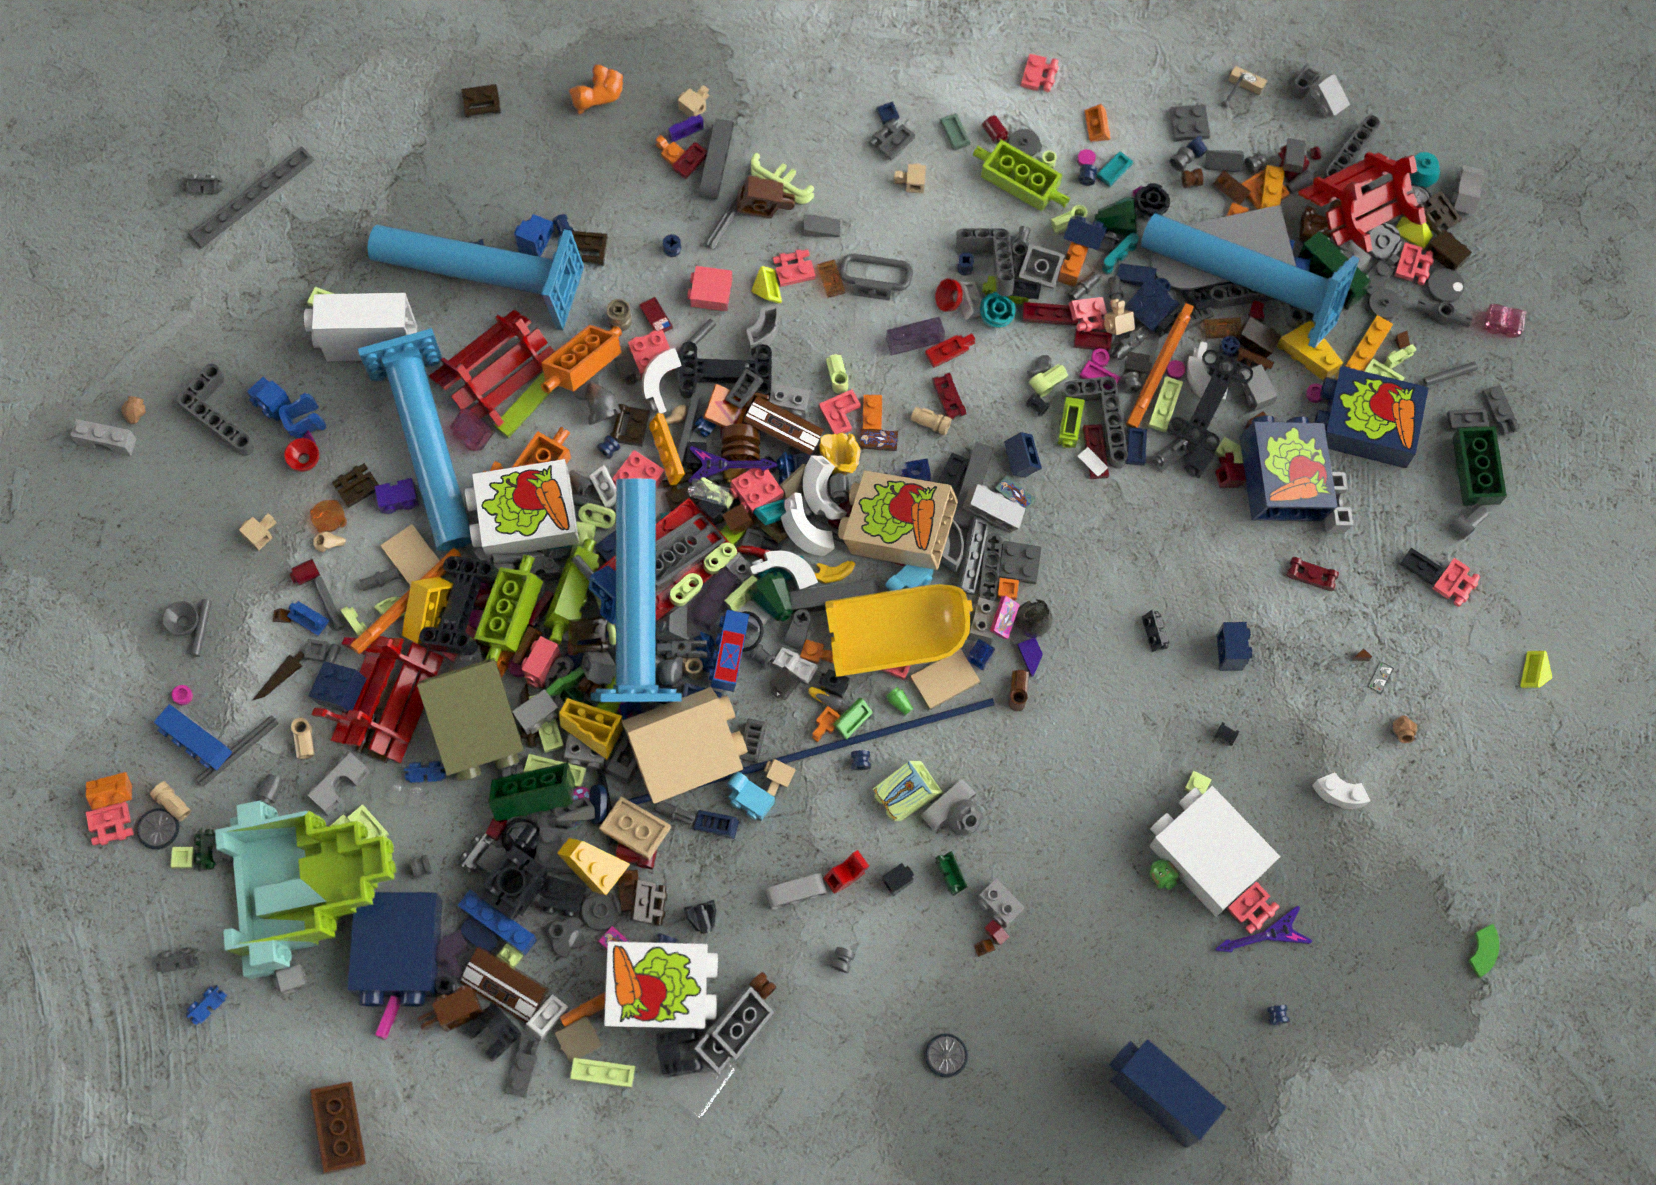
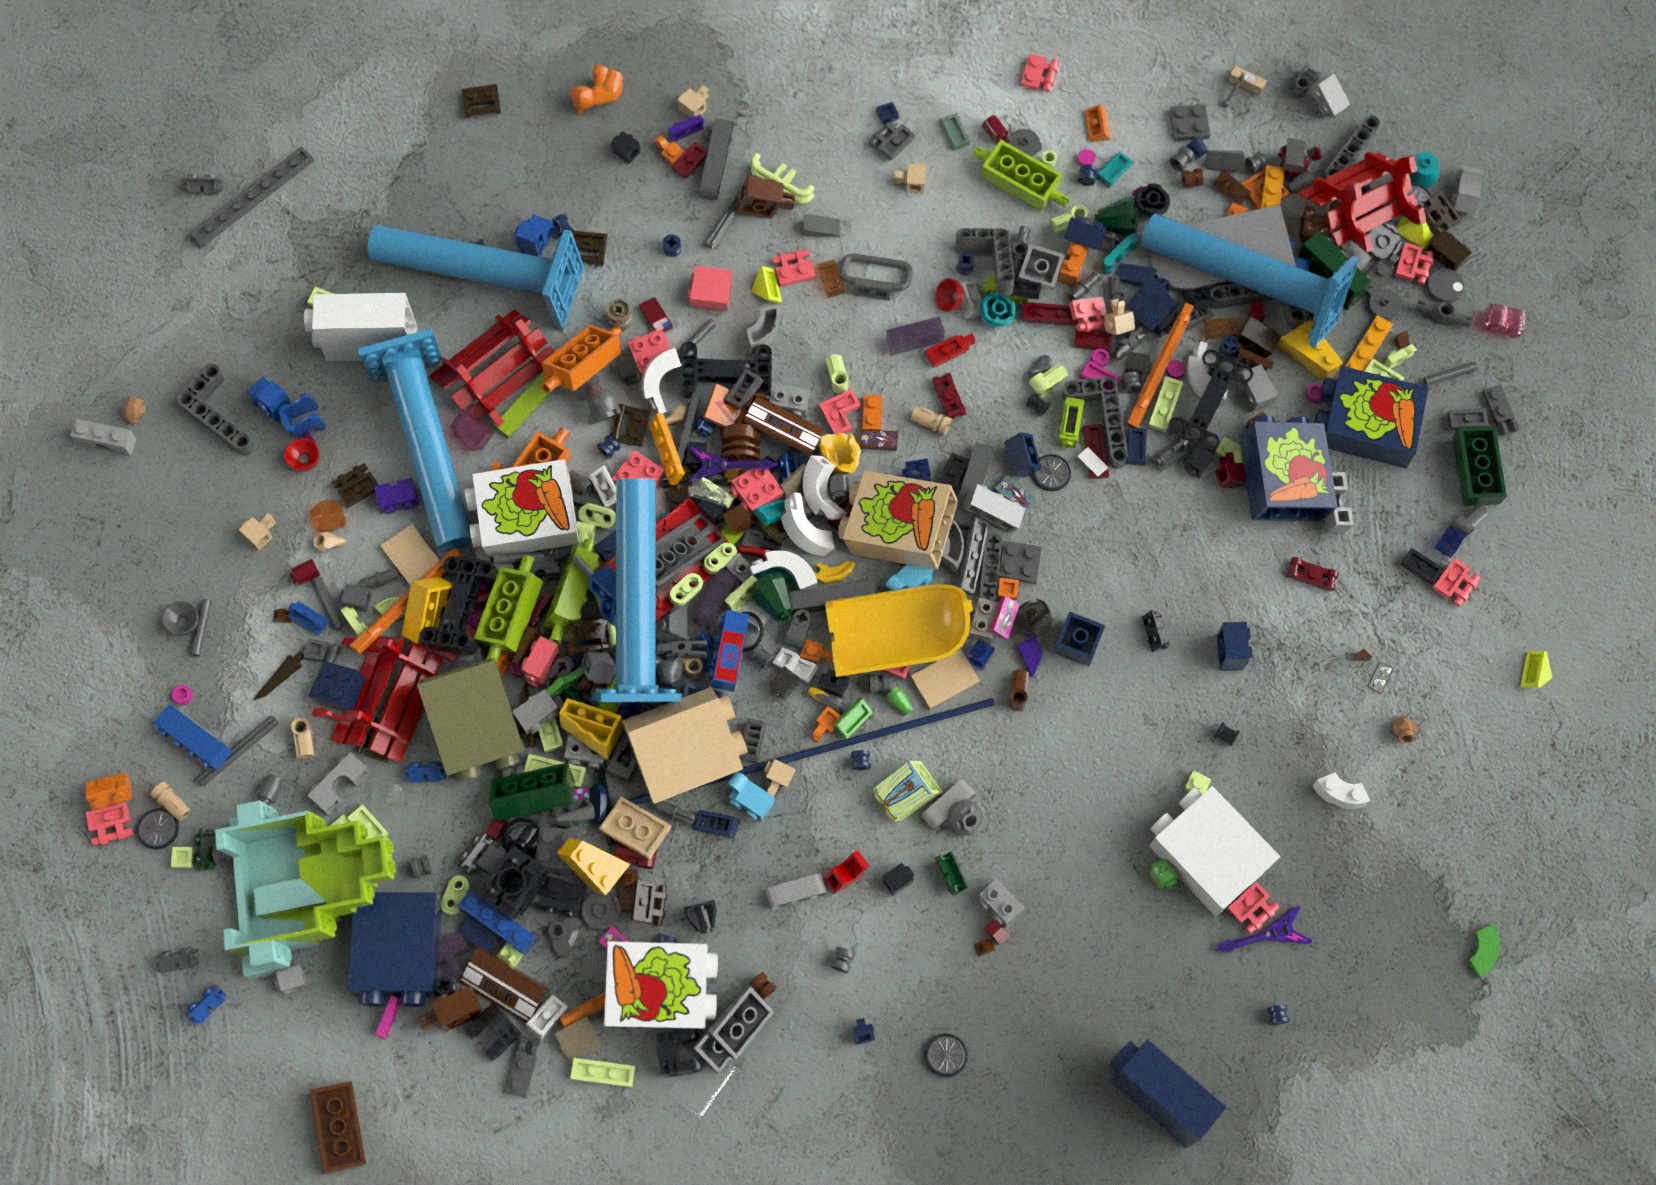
(356, 597): none -> dark grey brick
(454, 894): none -> yellowish green plate
(625, 147): none -> black brick
(863, 1033): none -> dark blue tile
(879, 683): none -> dark grey wheel
(1054, 473): none -> flat silver wheel
(1079, 638): none -> dark blue brick
(1450, 541): none -> clear blue brick

